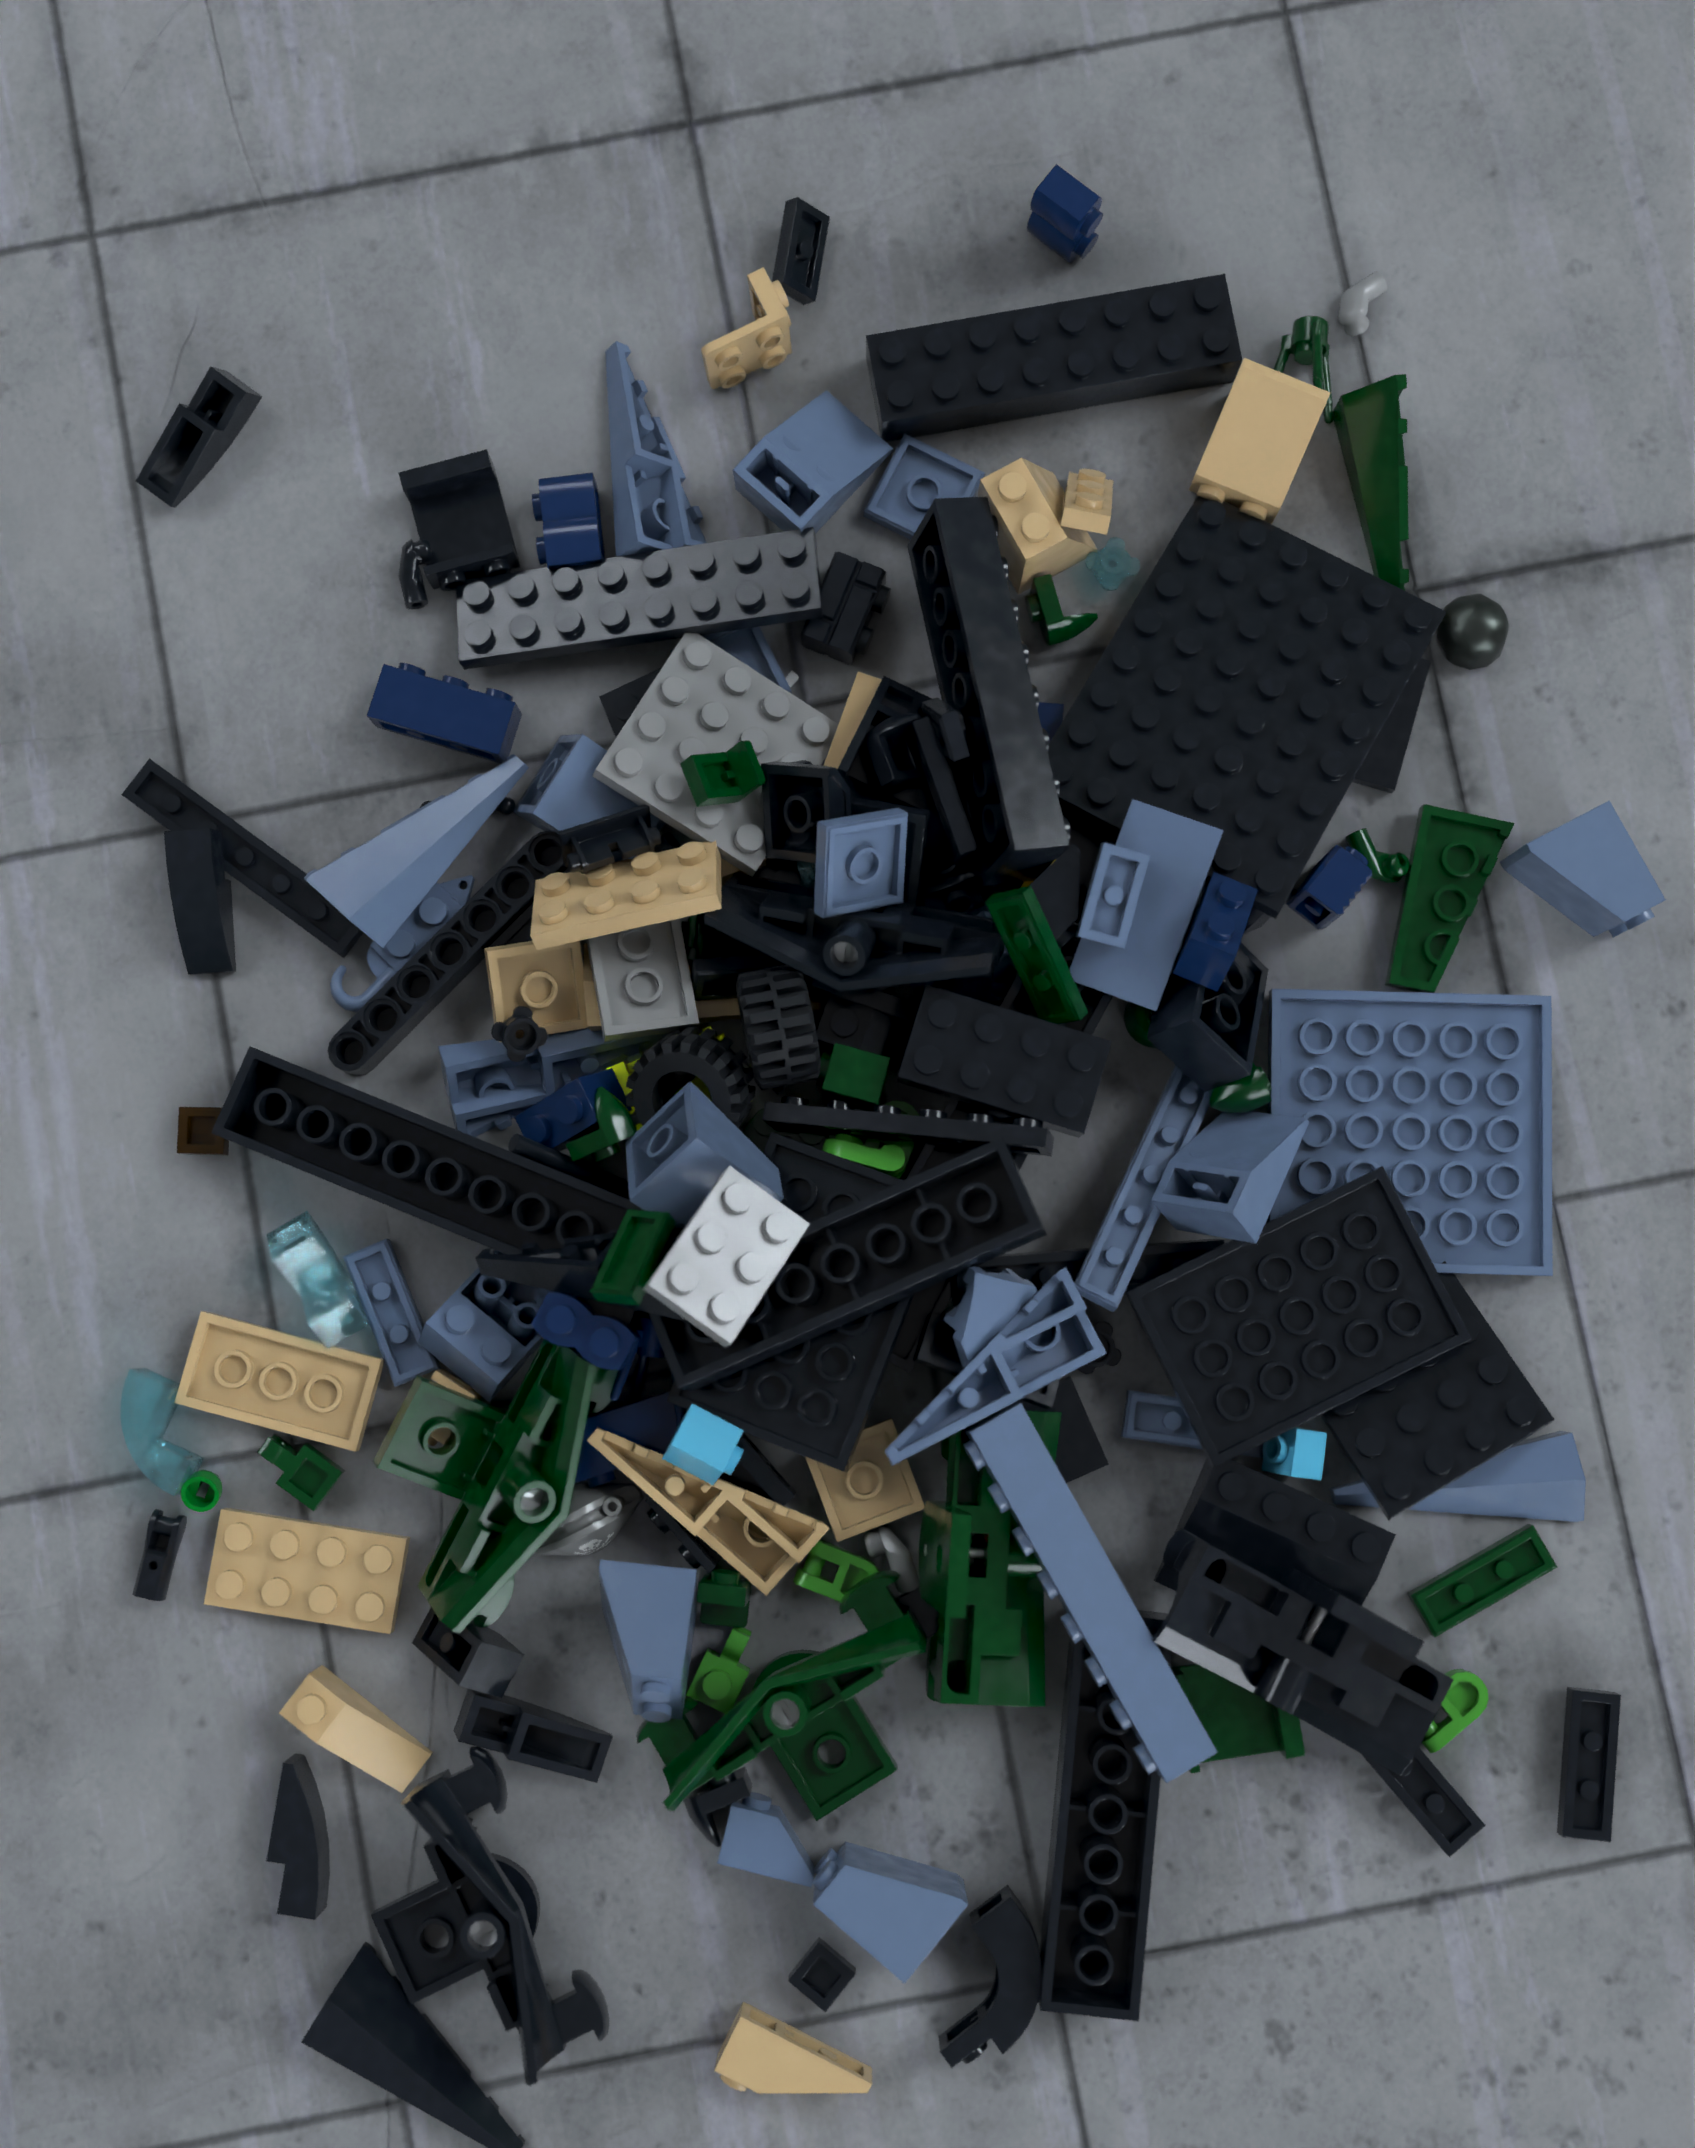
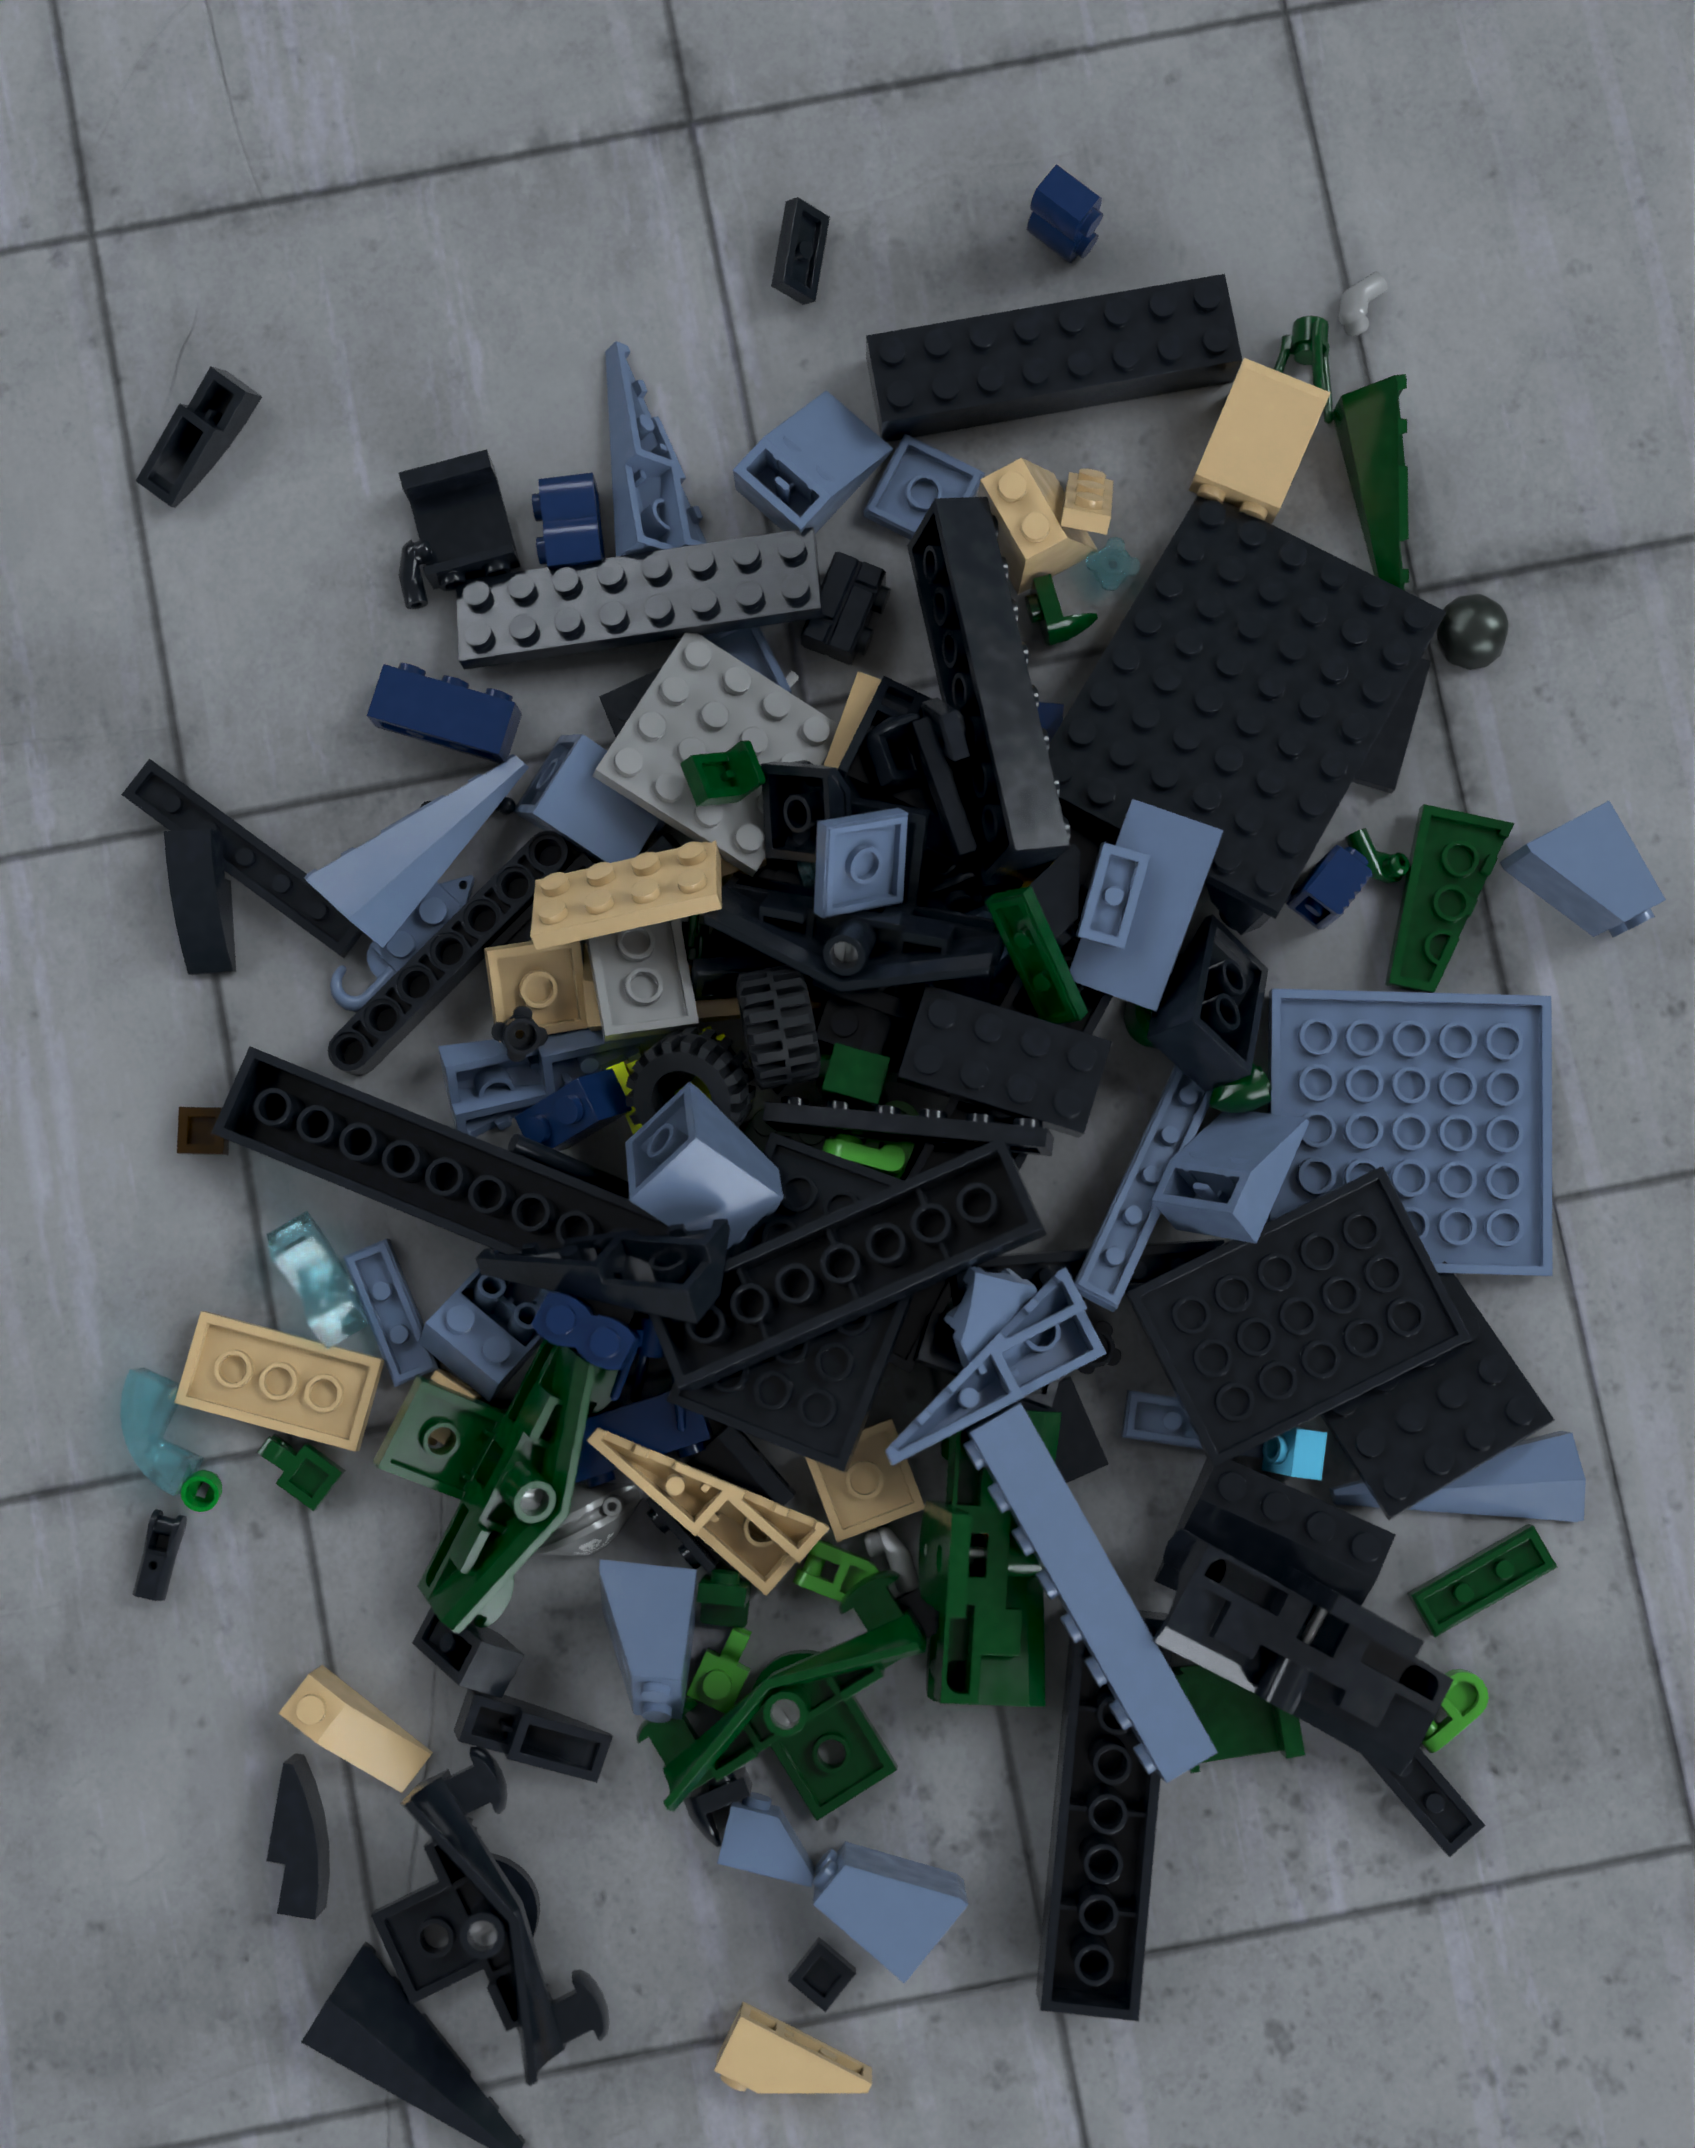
(307, 1570): tan plate -> none
(592, 843): black hinge -> none
(613, 1124): dark green plate -> none
(633, 1256): dark green tile -> none
(704, 1445): medium azure brick -> none
(726, 1256): plate -> none
(755, 345): tan bracket -> none
(1016, 1987): black arch -> none
(1215, 931): dark blue brick -> none
(1588, 1764): black plate -> none

